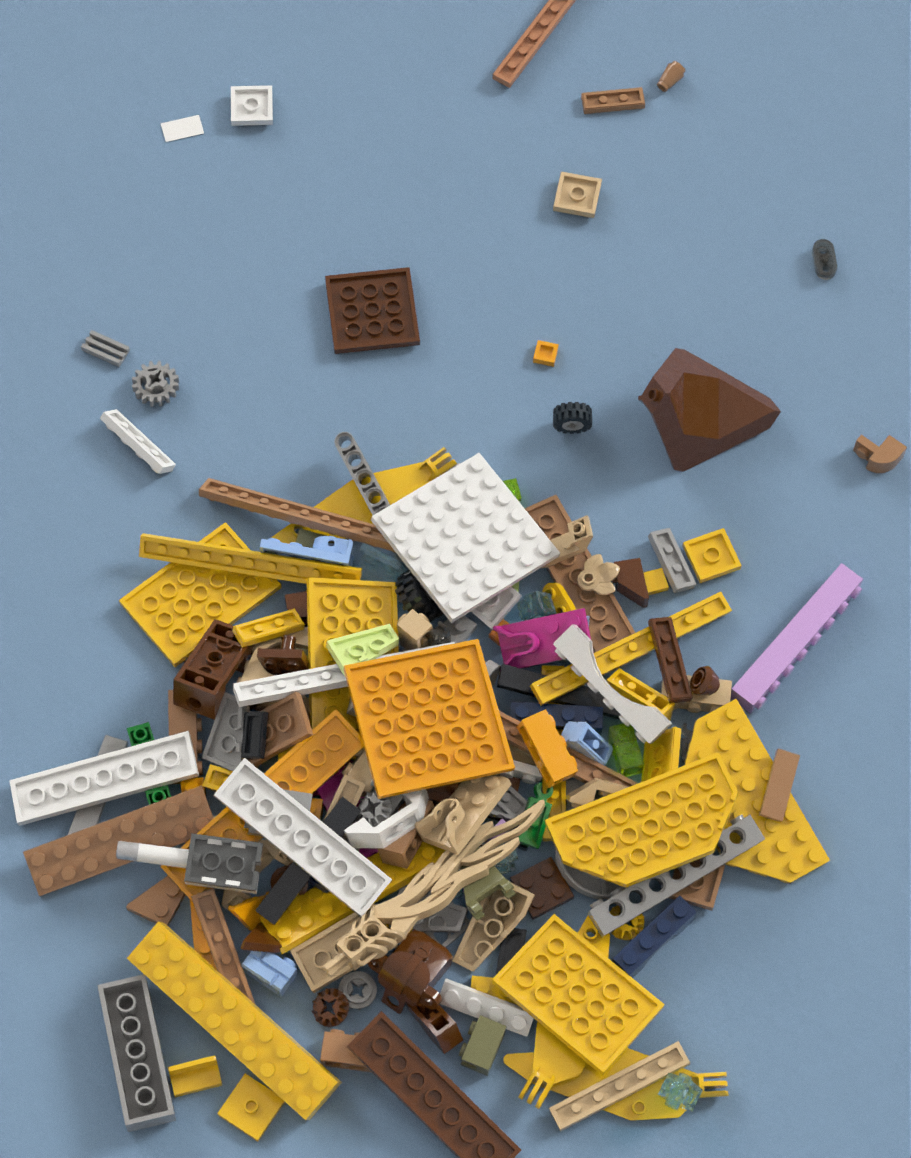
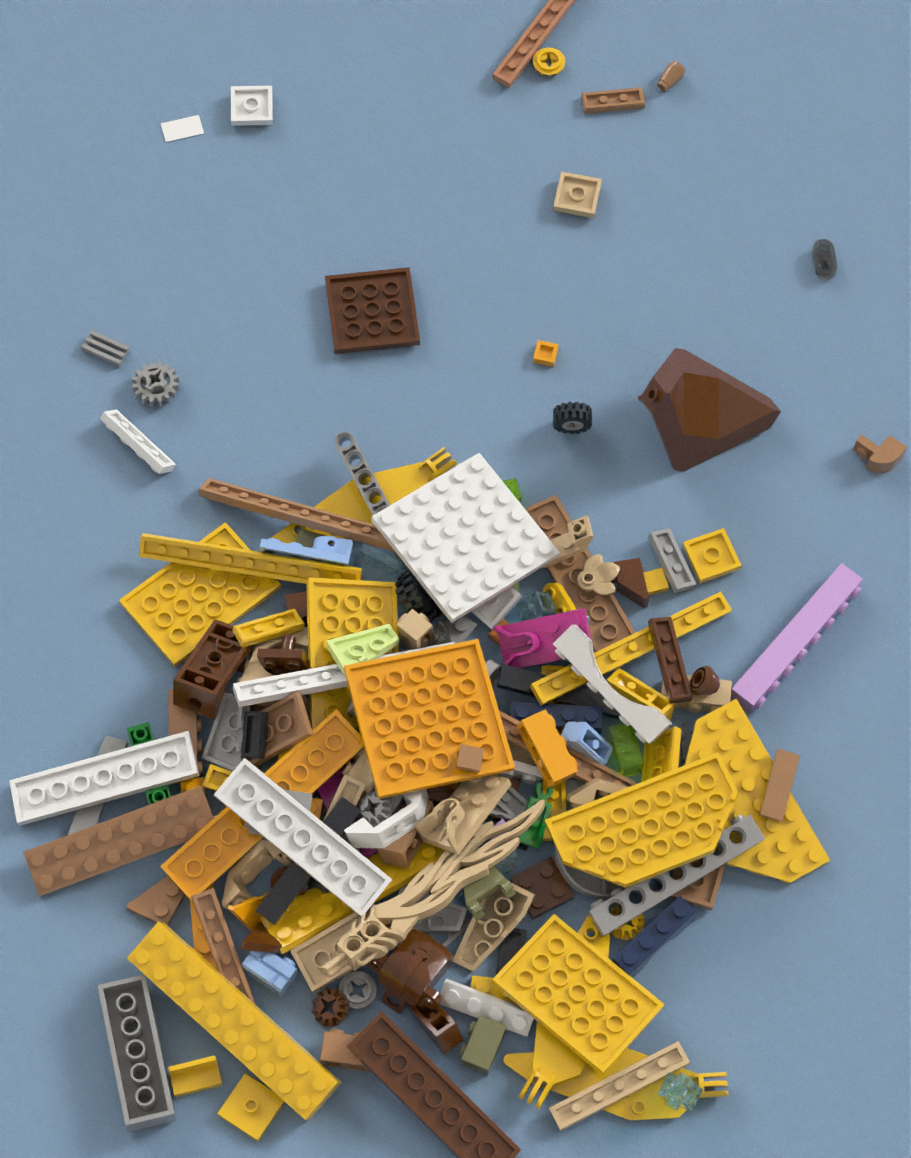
(208, 862): dark grey piece -> none
(469, 758): none -> medium nougat tile
(555, 57): none -> yellow gear

